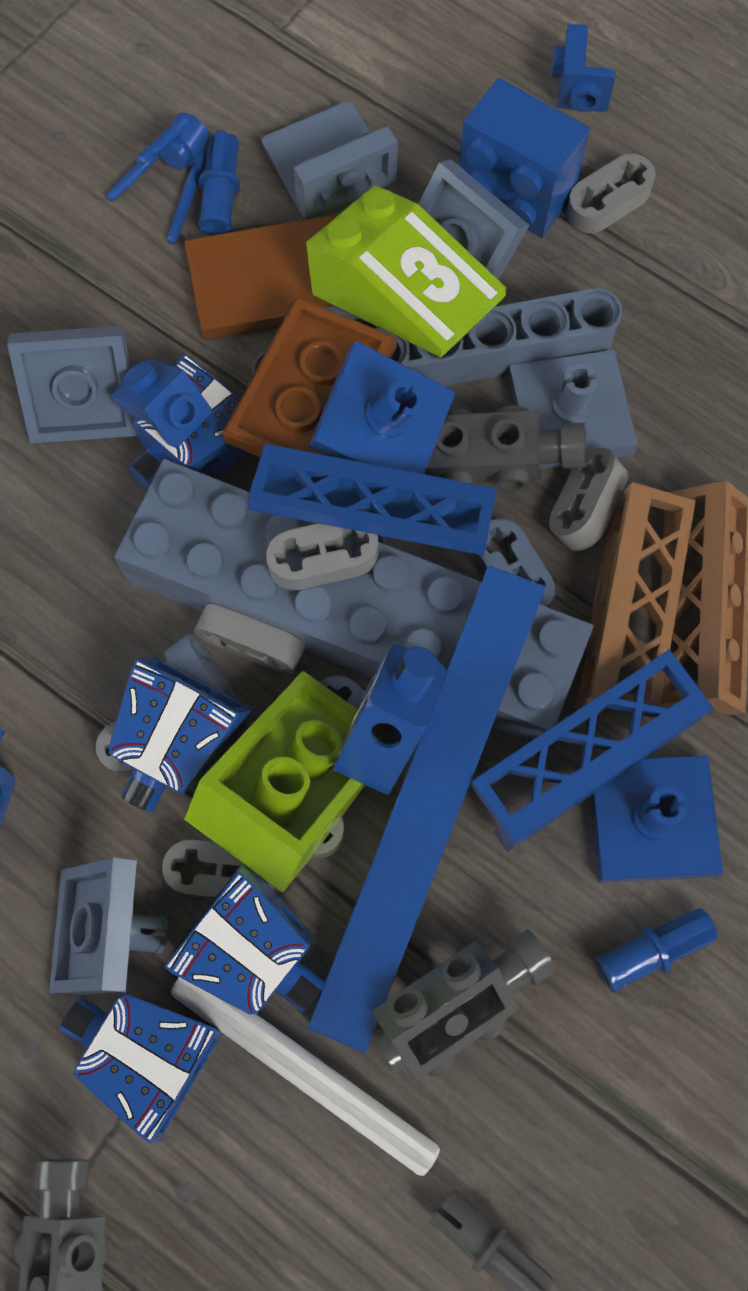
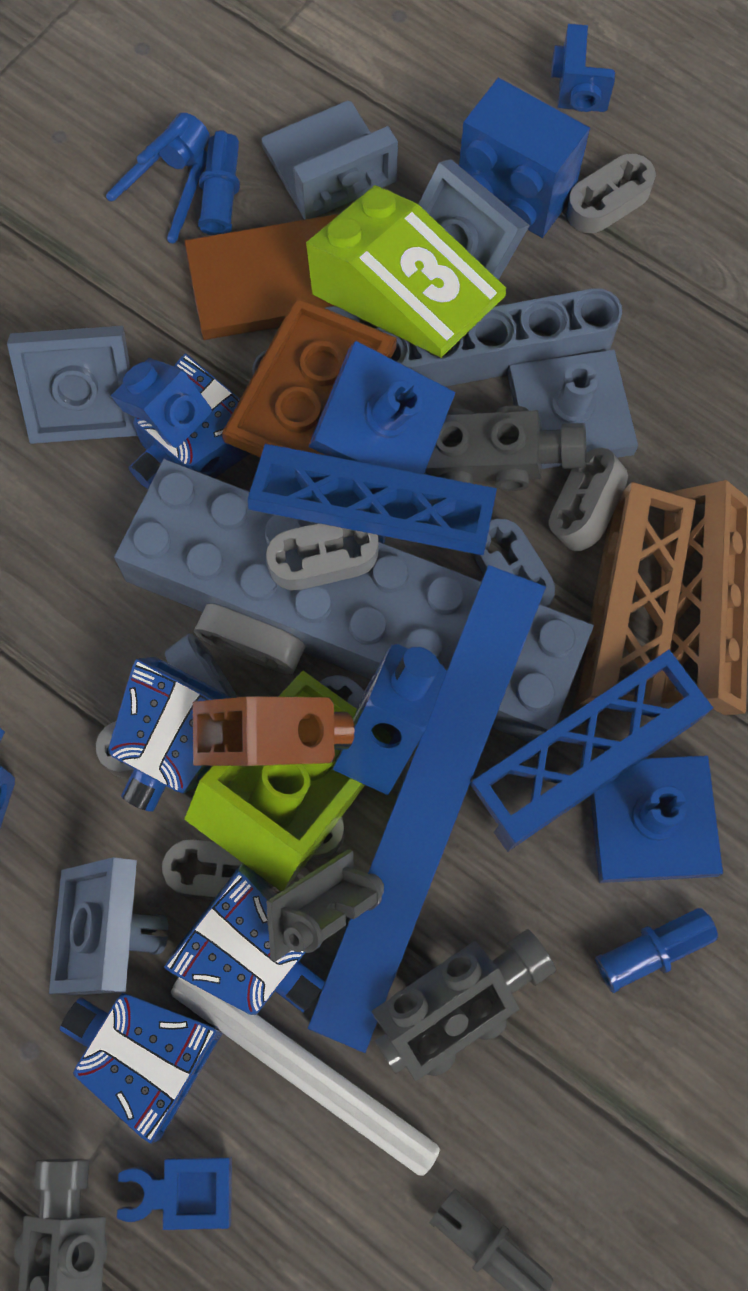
(192, 1193): none -> blue plate
(268, 731): none -> dark orange torso
(319, 905): none -> dark grey hinge

